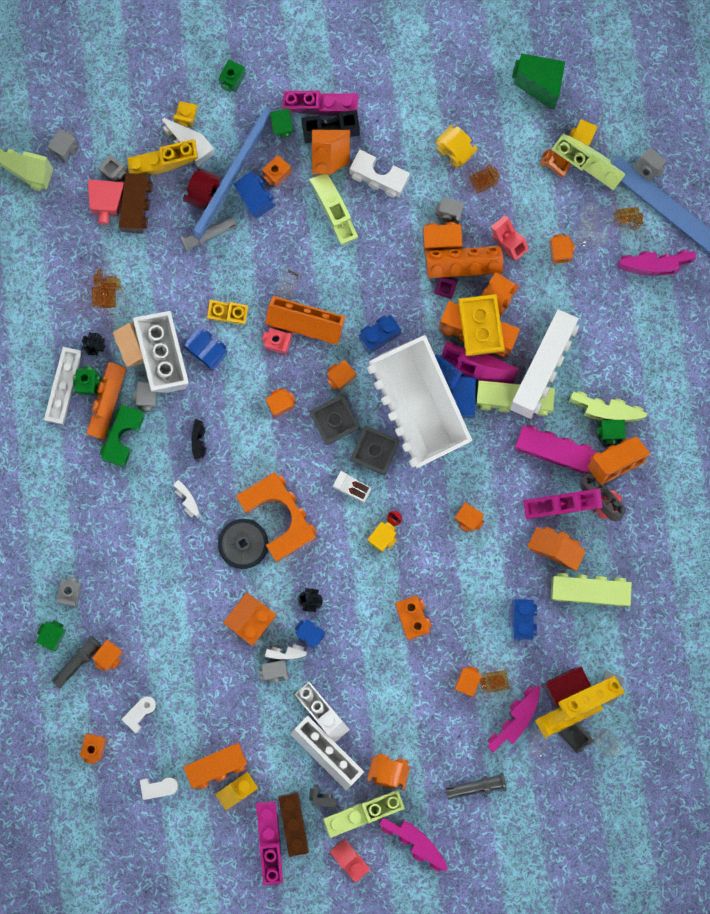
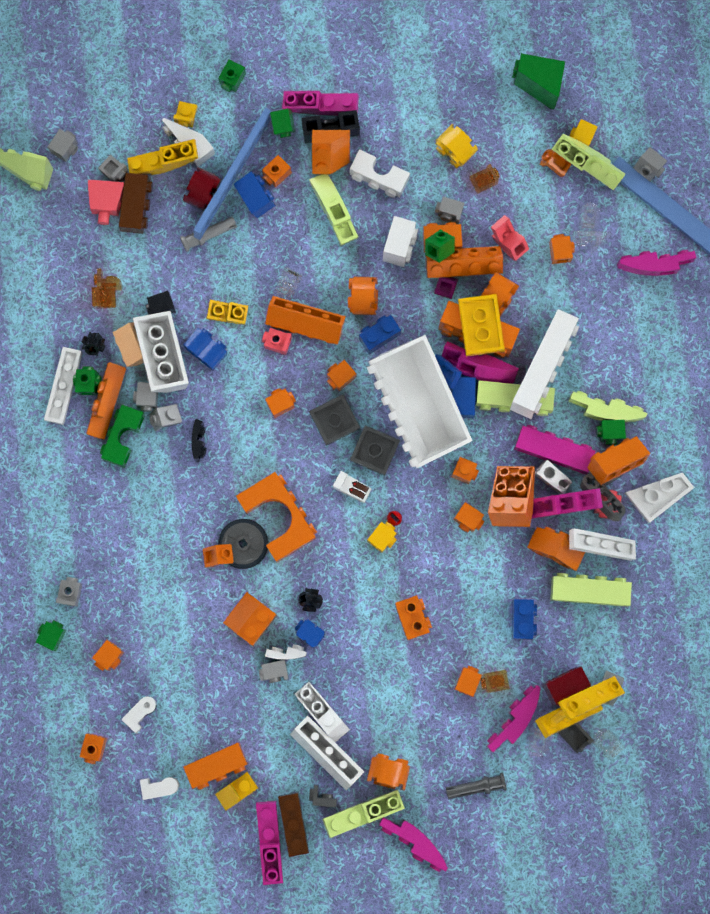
(83, 655): dark grey pin -> none
(160, 303): none -> black brick
(165, 417): none -> light grey bracket
(190, 504): white slope -> none
(218, 555): none -> orange bracket
(349, 860): coral slope -> none
(363, 295): none -> orange brick
(399, 241): none -> white brick
(439, 246): none -> green brick
(465, 470): none -> orange brick
(512, 496): none -> orange slope
(553, 477): none -> white leg
(602, 544): none -> white plate
(625, 216): clear orange bracket -> none
(659, 496): none -> white wing

